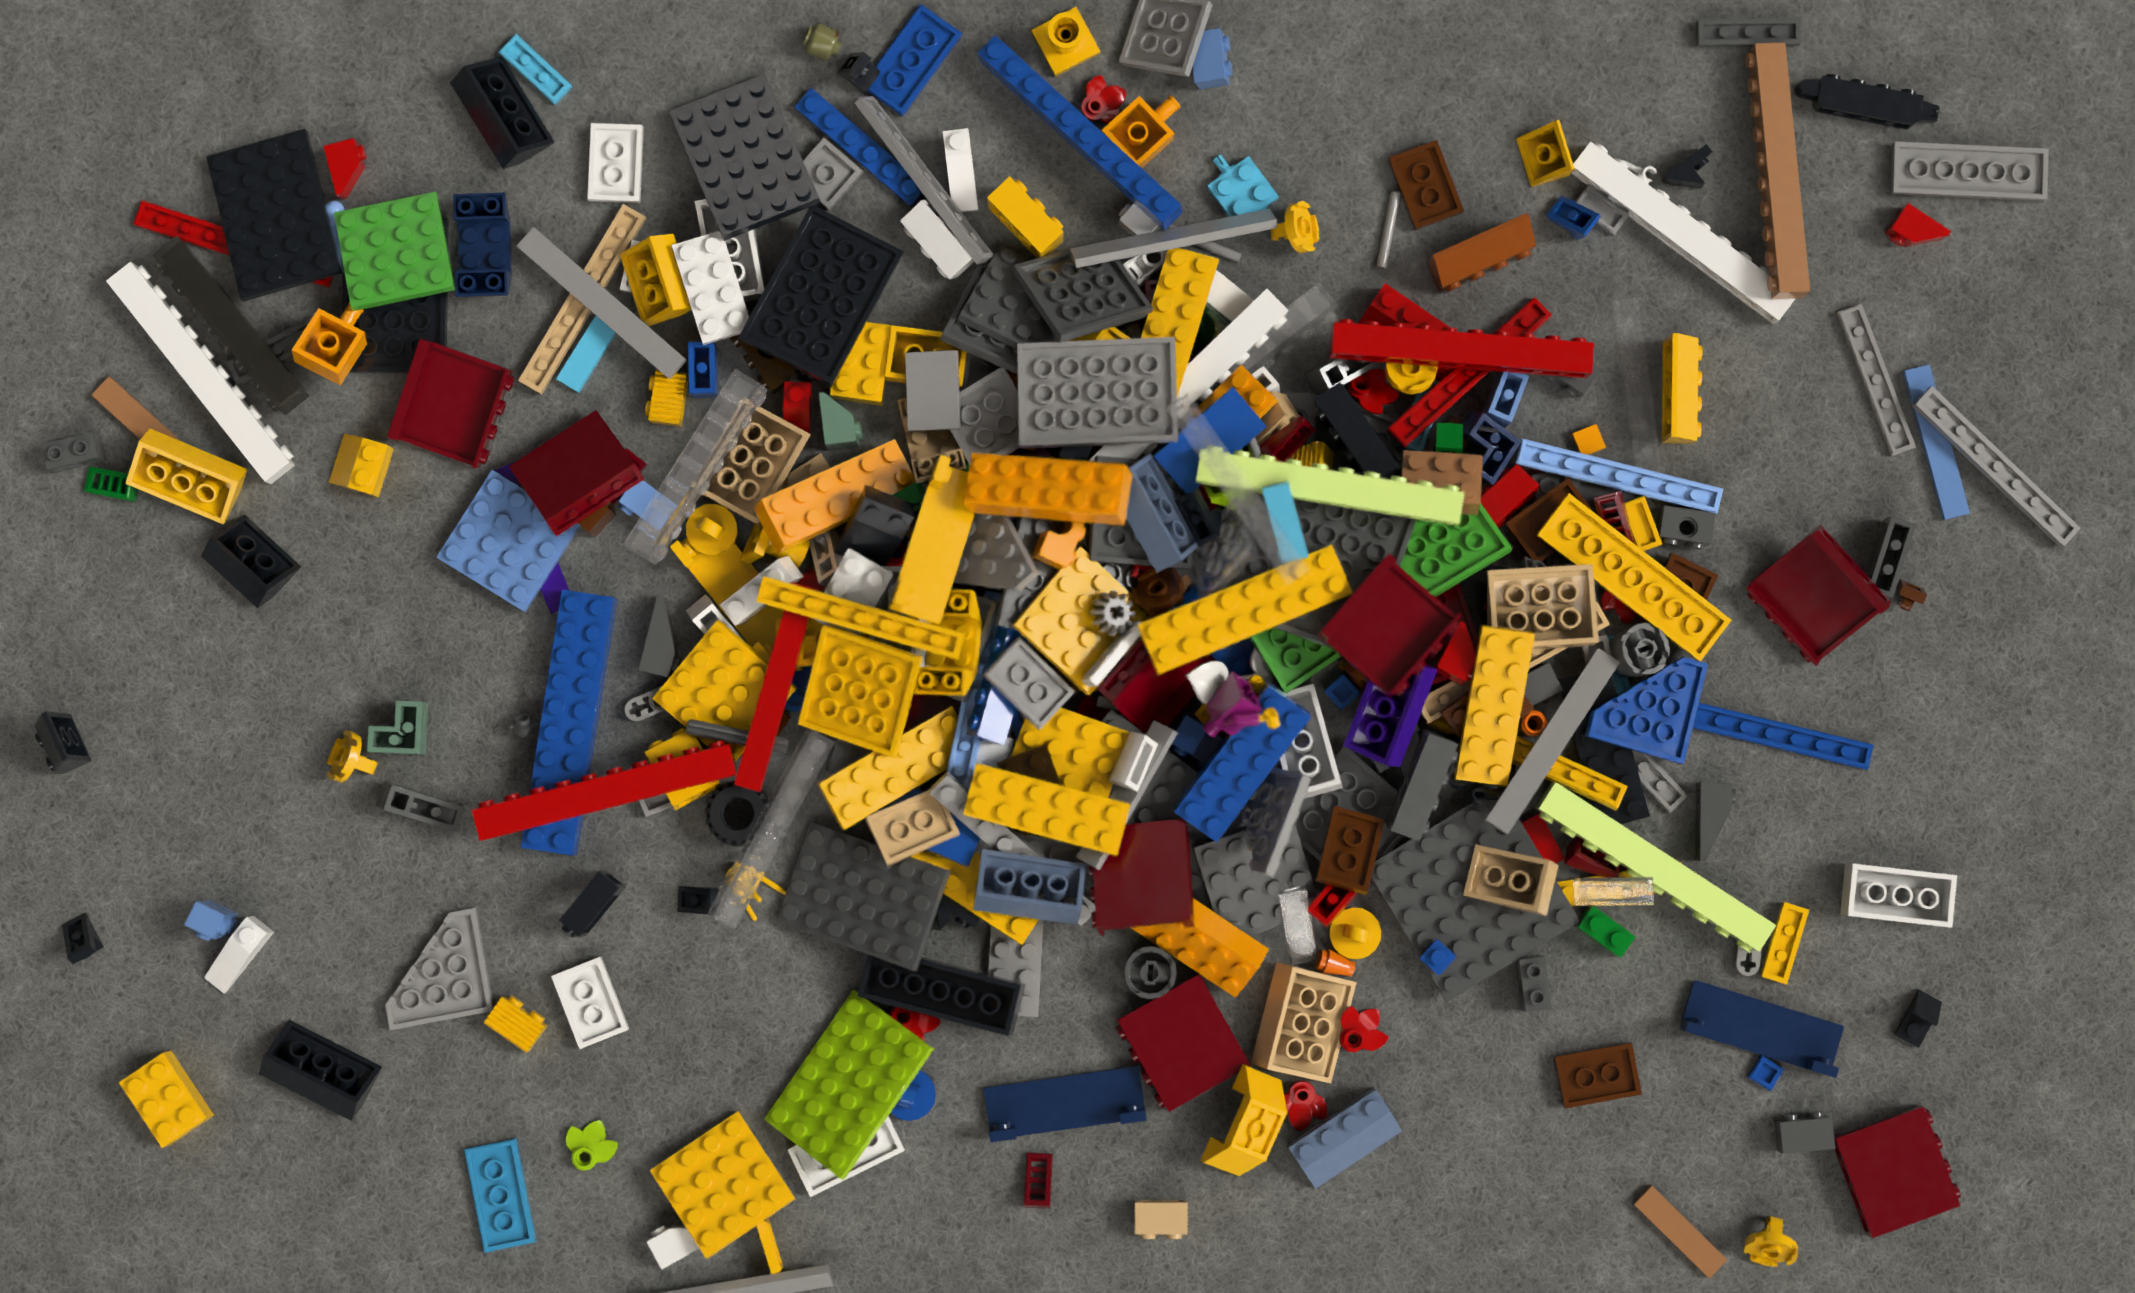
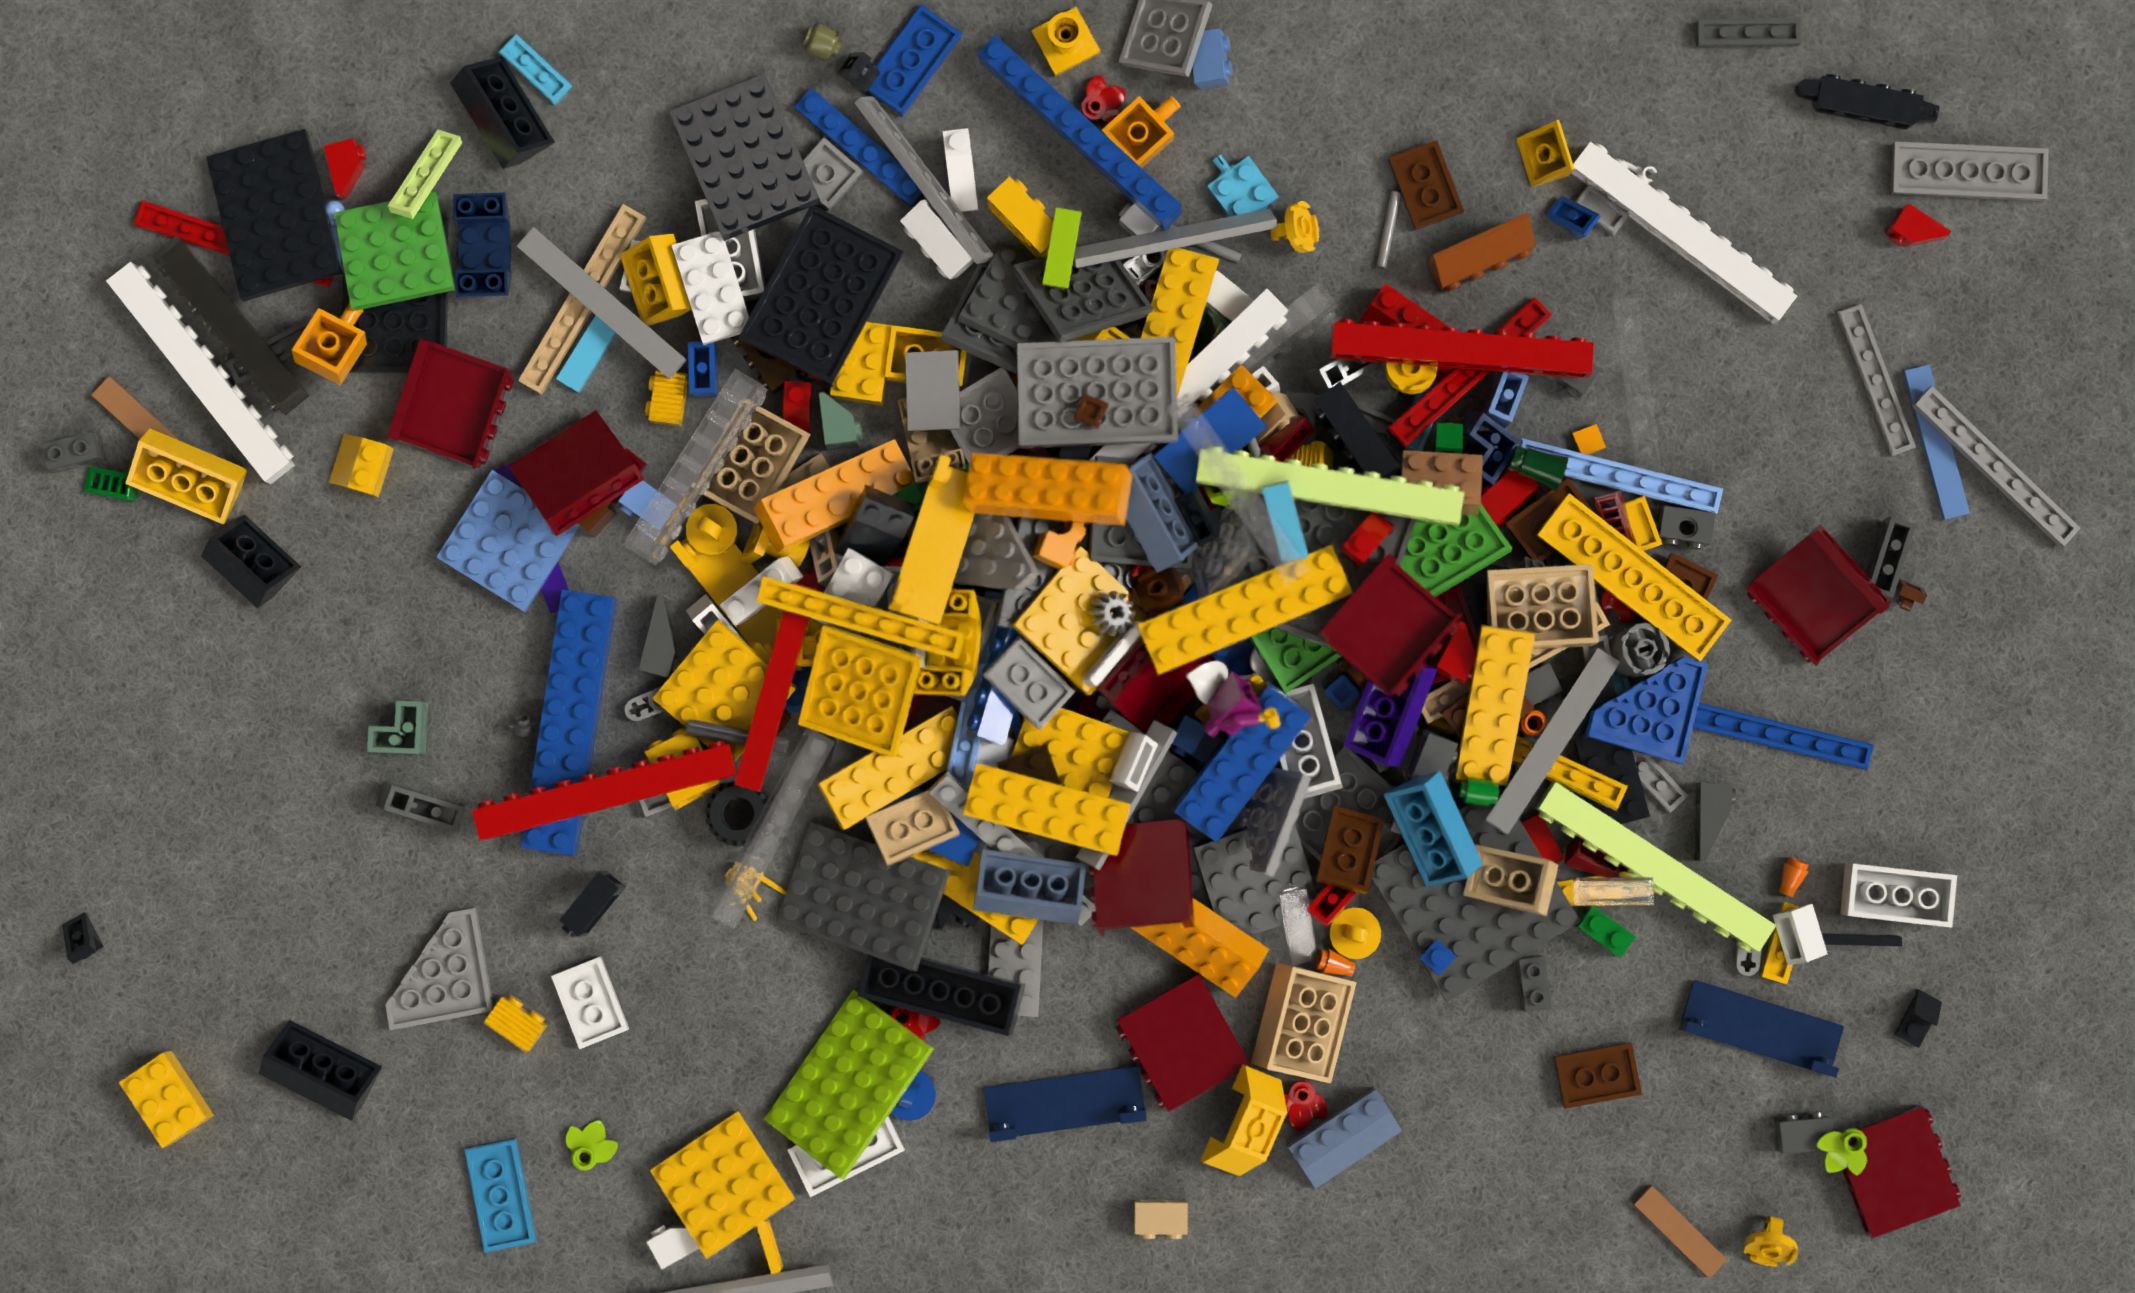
(61, 742): black slope -> none
(211, 920): medium blue brick -> none
(238, 953): white slope -> none
(346, 756): yellow tile -> none
(425, 174): none -> yellowish green plate
(615, 163): white plate -> none
(696, 899): black slope -> none
(1037, 1203): dark red slope -> none
(1062, 248): none -> lime tile
(1091, 411): none -> reddish brown tile
(1150, 972): dark grey brick -> none
(1365, 1027): red plate -> none
(1366, 538): none -> red slope
(1375, 391): red plate -> none
(1433, 829): none -> dark azure slope
(1479, 791): none -> green brick
(1539, 466): none -> dark green plant
(1680, 389): yellow slope -> none
(1685, 175): black slope -> none
(1765, 1072): blue tile -> none
(1777, 171): medium nougat brick -> none
(1792, 876): none -> orange cone
(1800, 934): none -> white brick
(1841, 1154): none -> lime plate
(1862, 939): none -> black tile

